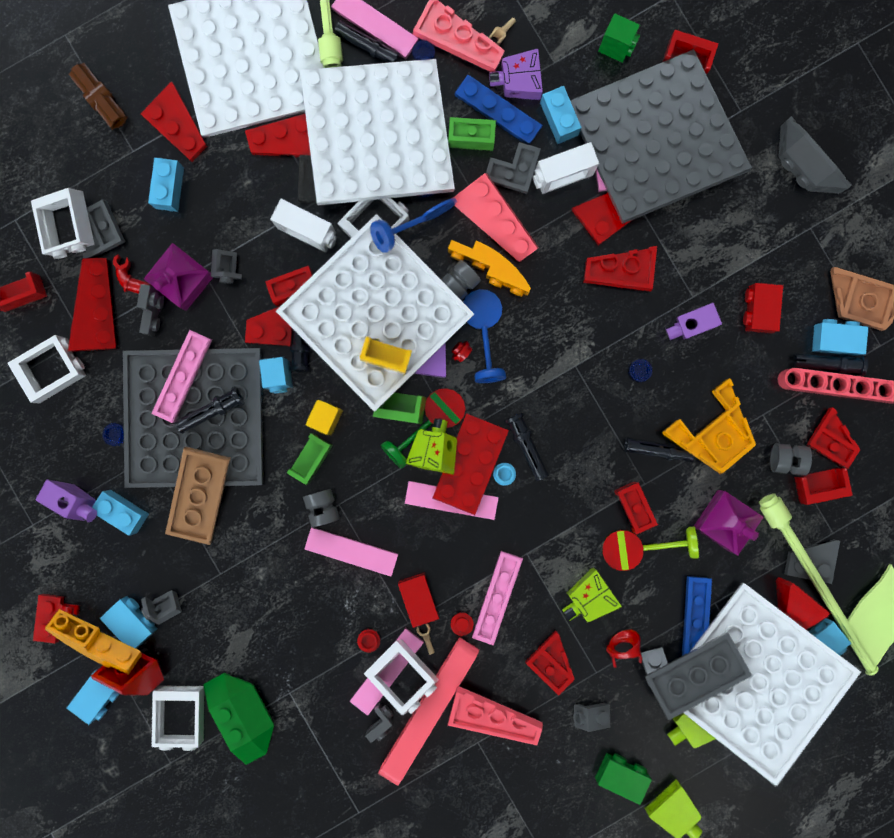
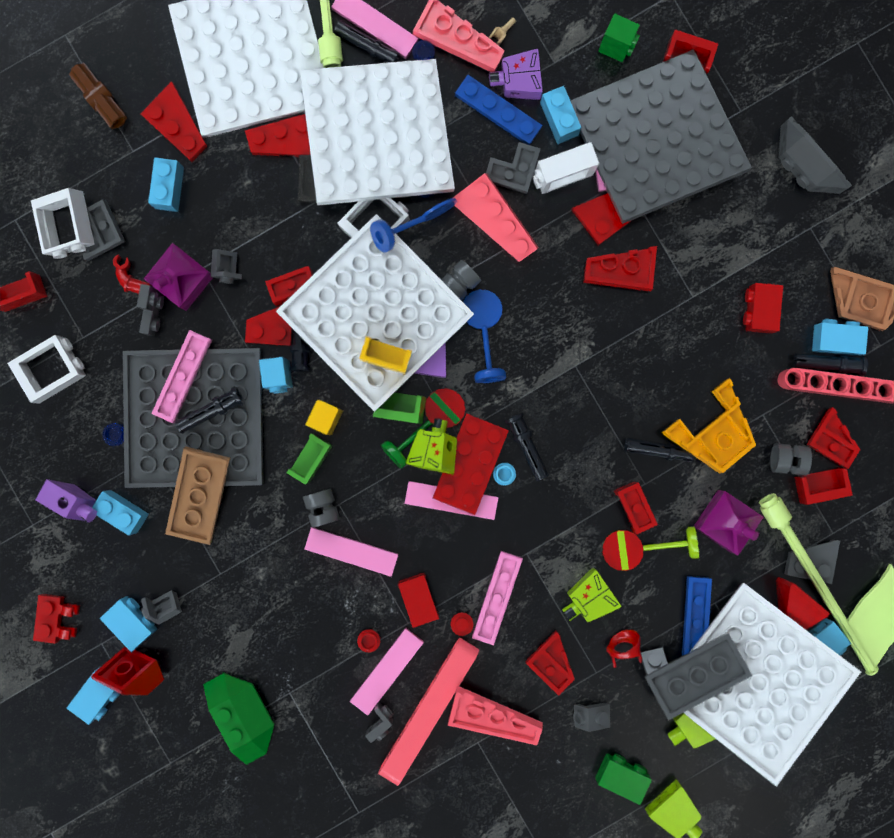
(92, 316): red wing -> none
(93, 643): light orange slope -> none
(177, 693): white window -> none
(304, 226): white window -> none
(397, 648): white window -> none
(426, 637): tan hand -> none
(461, 351): red plate -> none
(471, 133): bright green panel -> none
(500, 269): light orange slope -> none
(640, 370): clear blue plate -> none
(703, 318): medium lavender torso -> none

